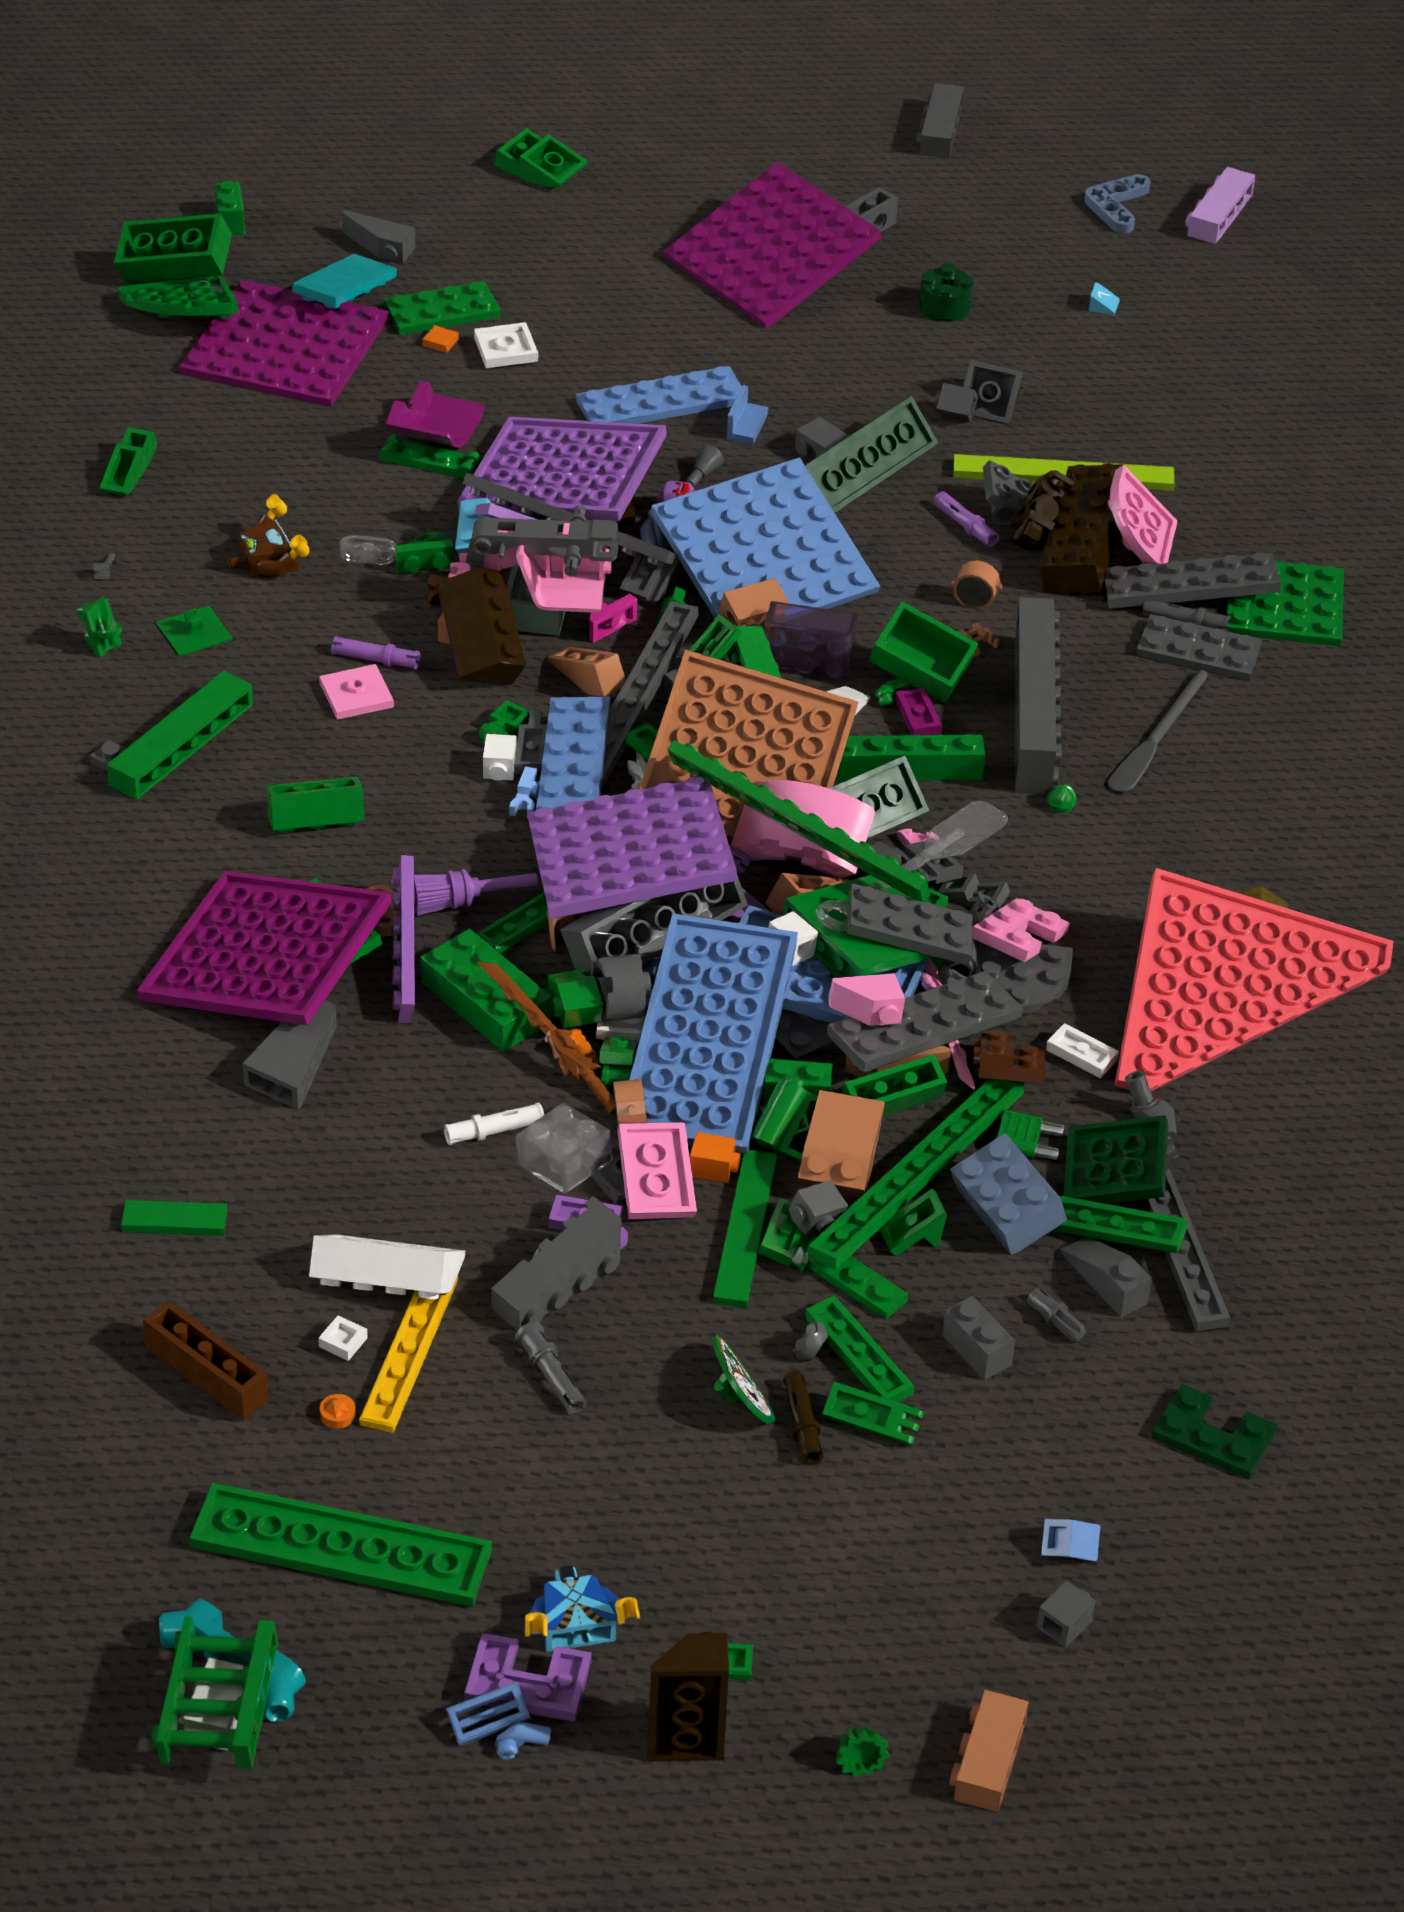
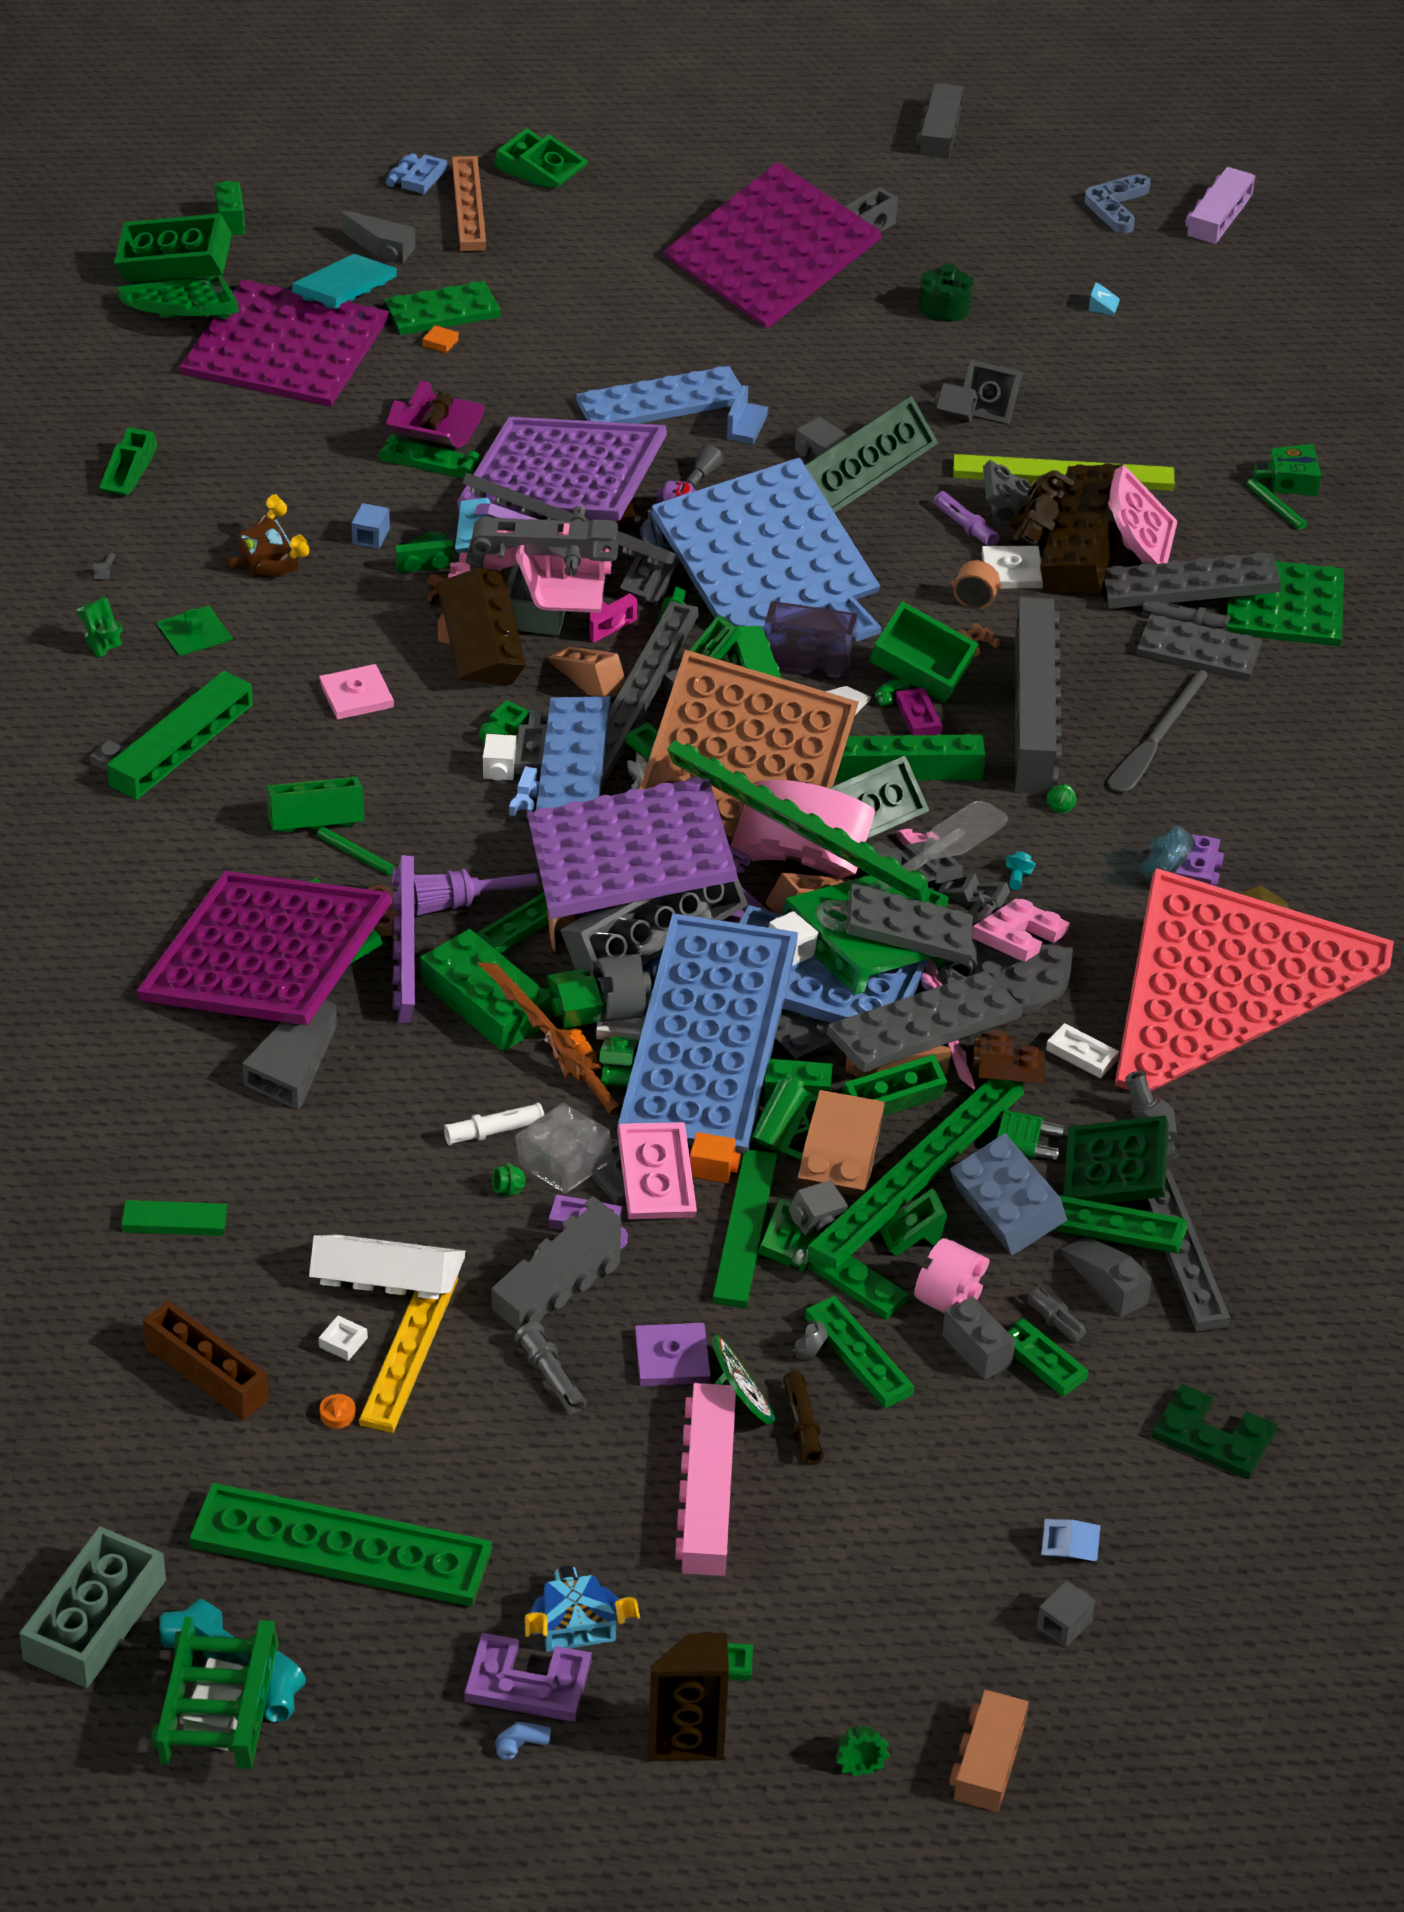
(92, 1607): none -> sand green brick
(355, 851): none -> green bar
(367, 549): clear plate -> none
(370, 526): none -> medium blue brick
(388, 654): medium lavender pin -> none
(417, 173): none -> medium blue plate
(437, 411): none -> dark brown pin
(469, 203): none -> nougat plate
(491, 1728): medium blue tile -> none
(505, 345): white plate -> none
(508, 1180): none -> green plate
(630, 1102): nougat piece -> none
(672, 1354): none -> medium lavender plate
(708, 1481): none -> bright pink brick
(751, 603): nougat brick -> none
(865, 623): none -> medium blue tile
(868, 998): bright pink slope -> none
(871, 1413): green hinge -> none
(950, 1276): none -> bright pink brick
(1015, 565): none -> white plate
(1019, 865): none -> teal plate
(1046, 1358): none -> green plate
(1167, 852): none -> clear light blue tile
(1203, 861): none -> medium lavender brick
(1276, 504): none -> green bar
(1291, 470): none -> green torso

